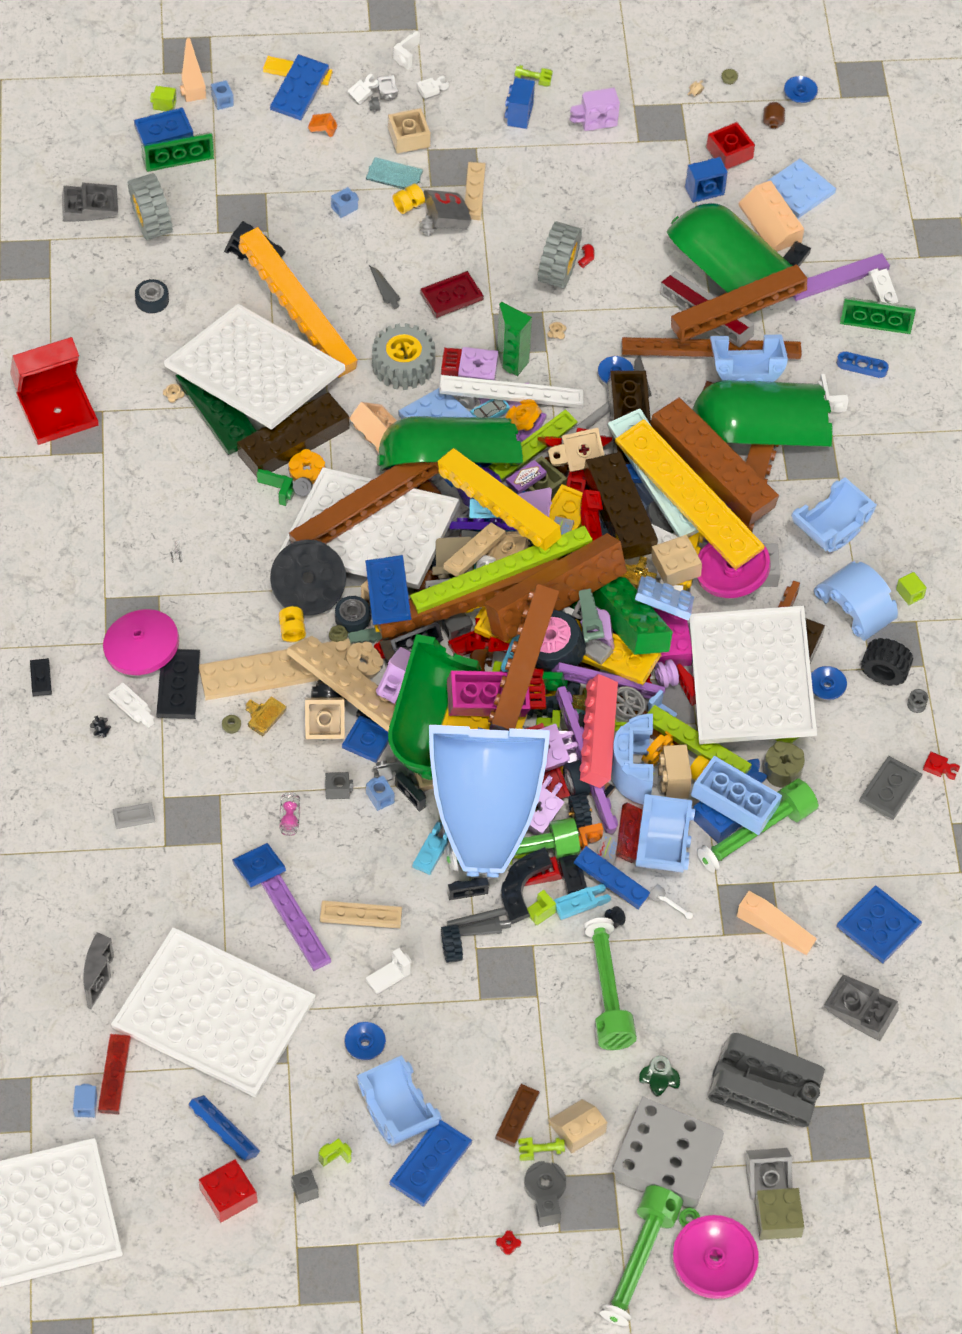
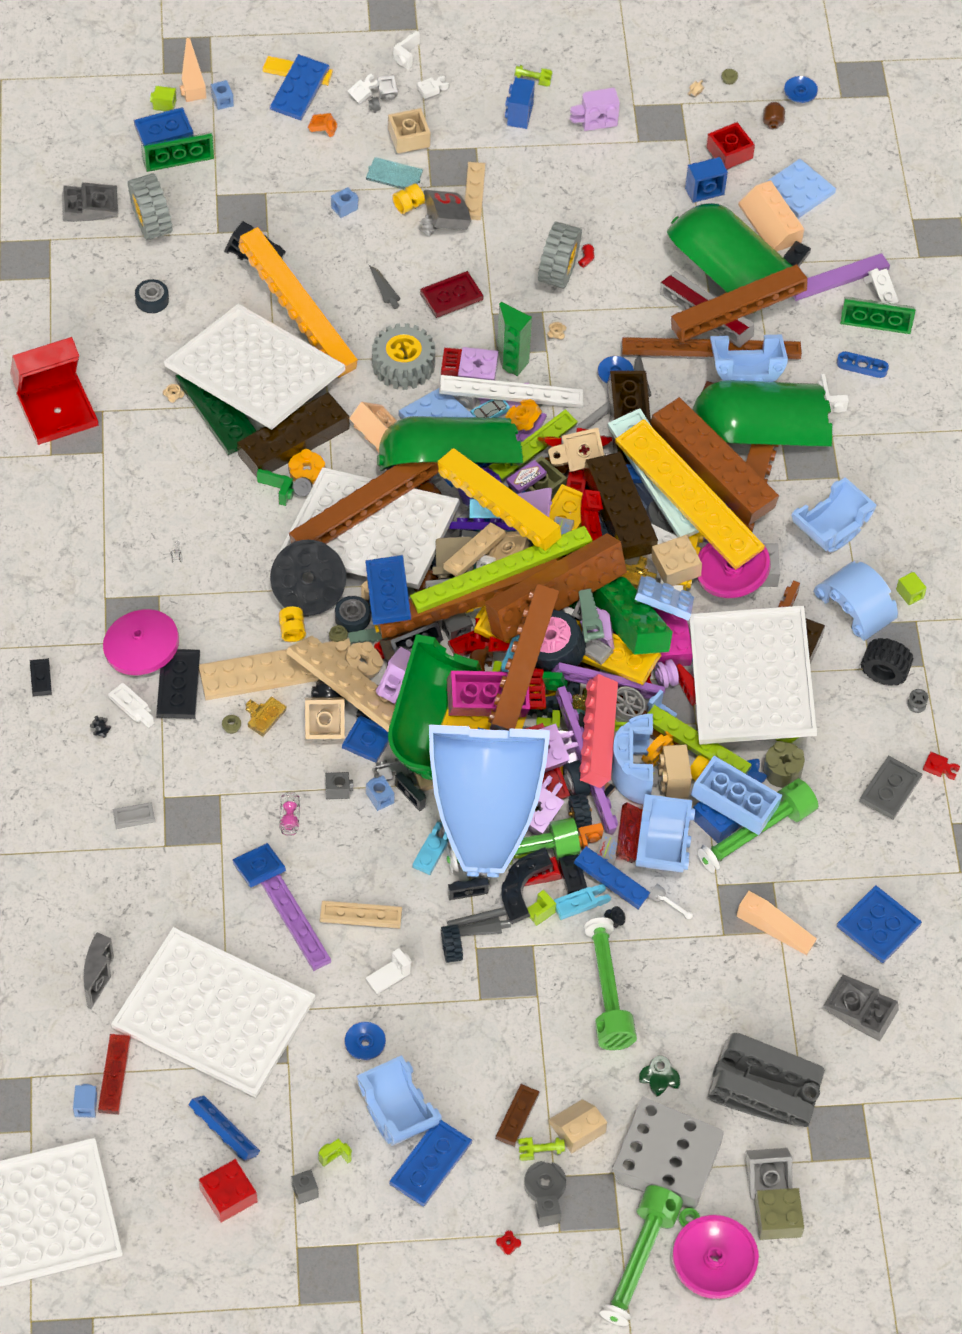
(828, 676): blue dish -> none

